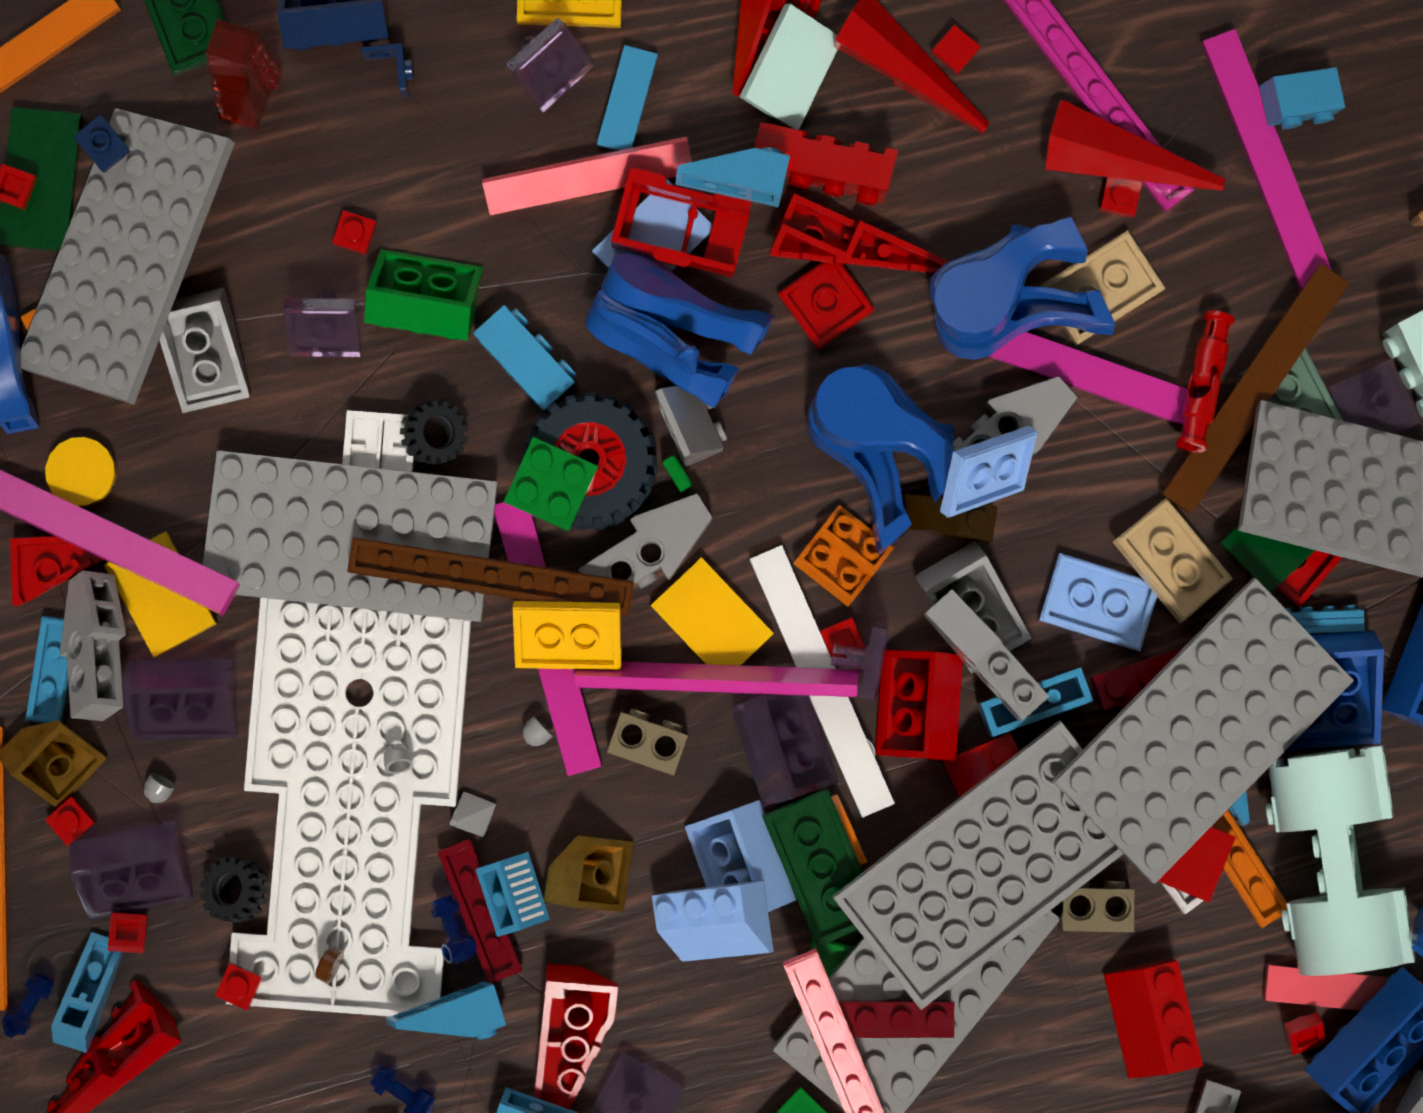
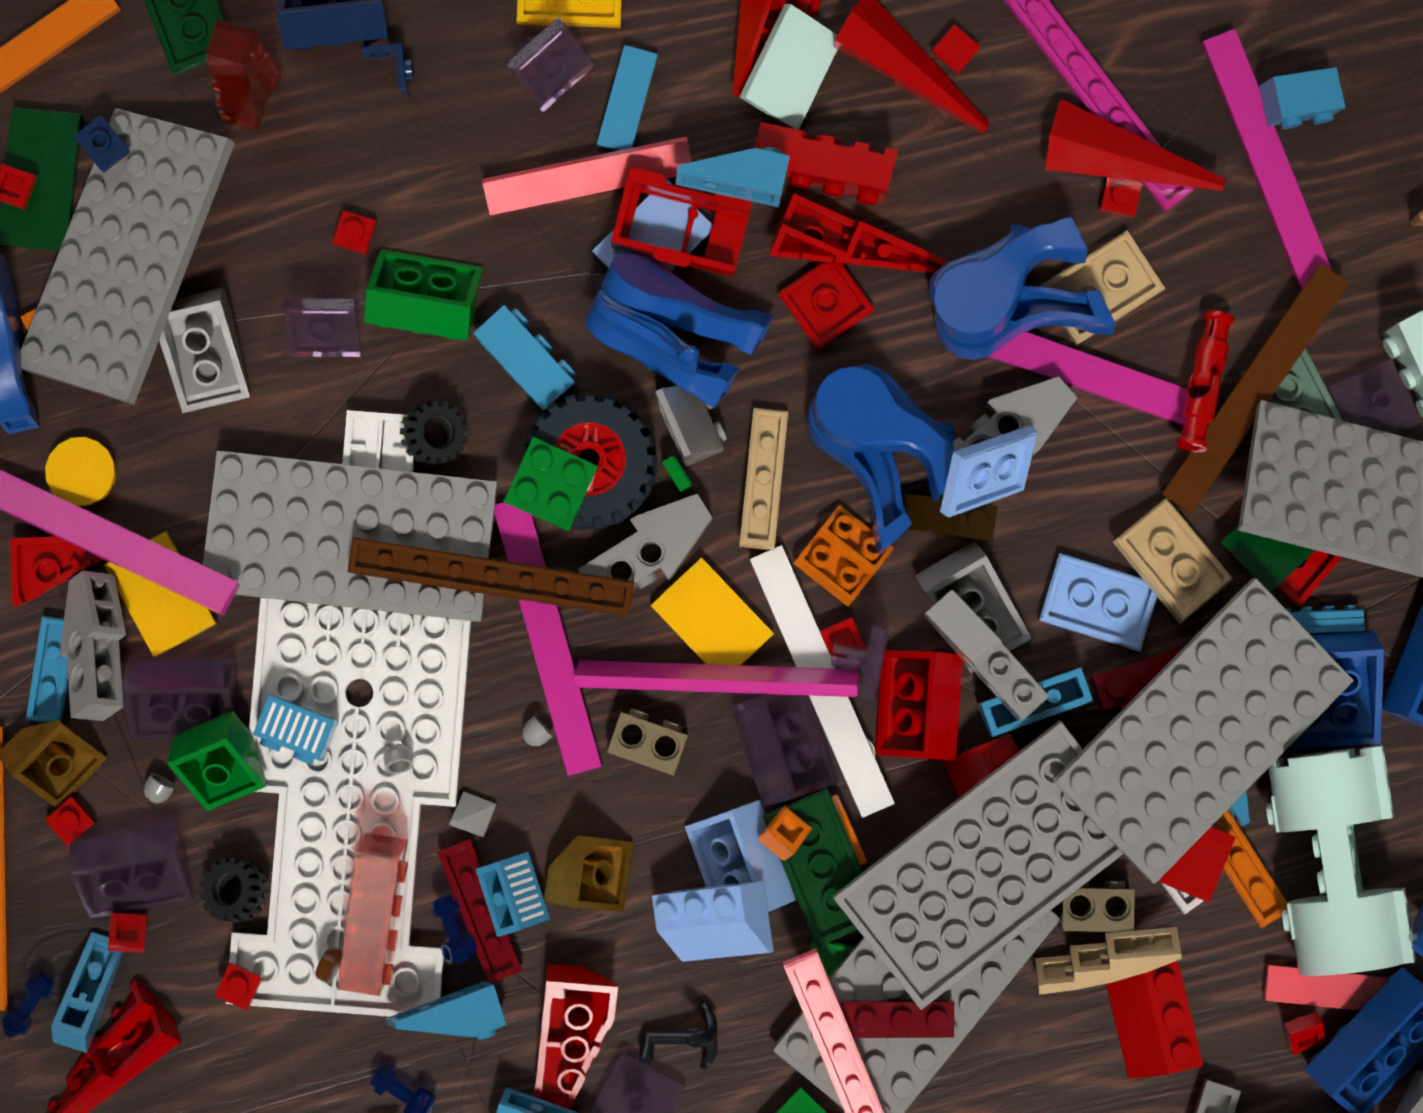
(217, 761): none -> green slope
(296, 729): none -> dark azure brick
(372, 914): none -> clear red wedge
(567, 635): yellow tile -> none
(694, 1038): none -> black piece
(763, 479): none -> tan tile
(784, 833): none -> orange slope
(1102, 963): none -> tan slope

